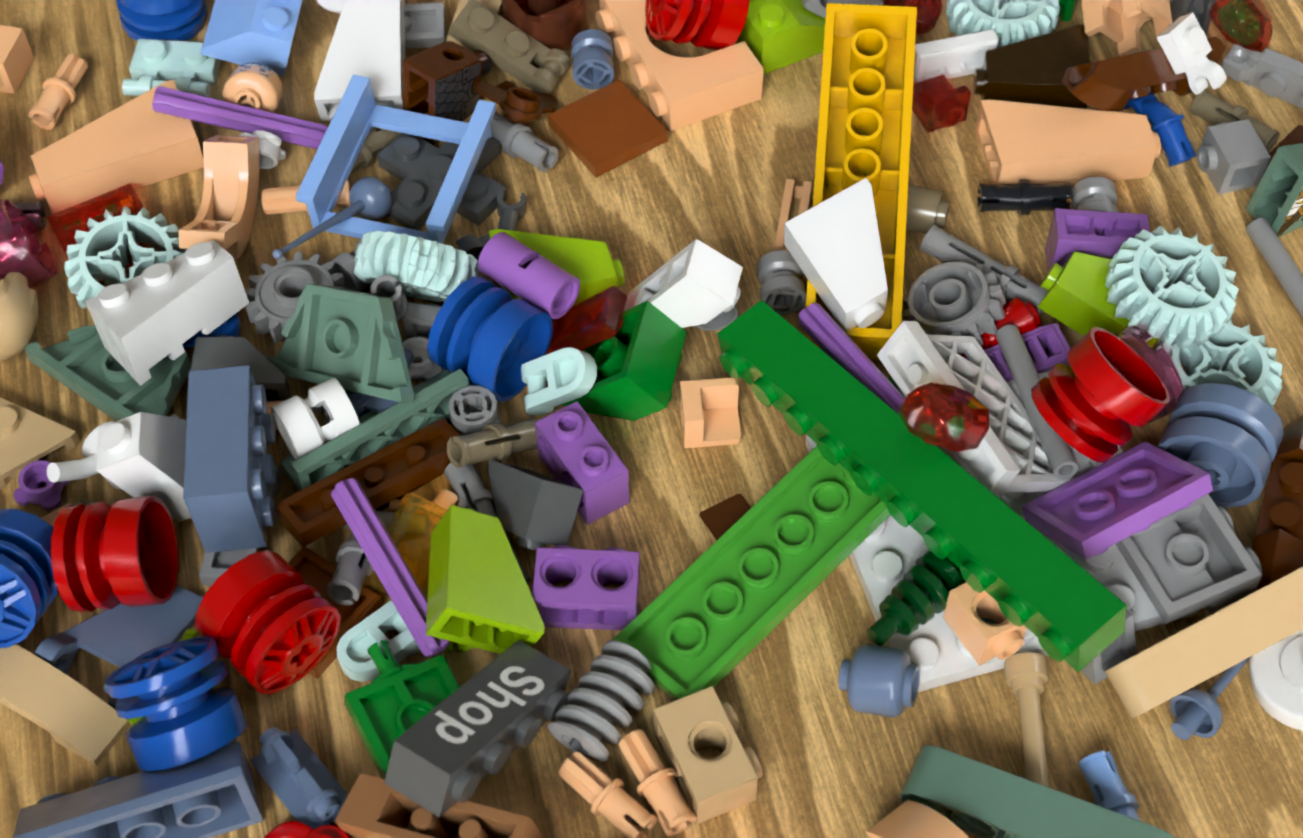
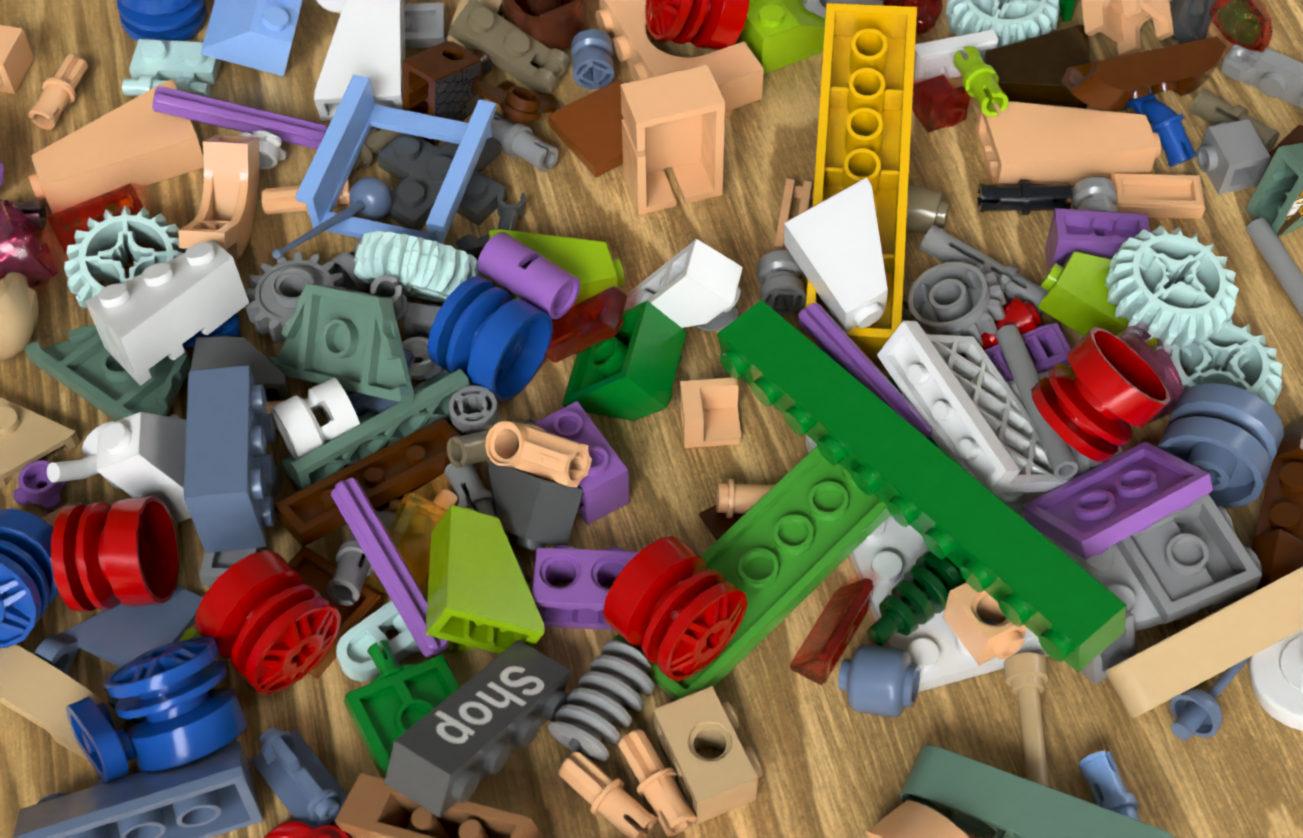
(98, 740): none -> blue plate
(254, 87): light nougat head -> none
(538, 452): none -> light nougat piece
(568, 374): light aqua plate -> none
(674, 607): none -> red wheel
(677, 125): none -> light nougat piece
(738, 497): none -> light nougat pin
(833, 631): none -> clear red slope
(945, 416): clear red rock -> none
(980, 81): none -> lime pin
(1159, 195): none -> light nougat tile
(1186, 50): white plate -> none

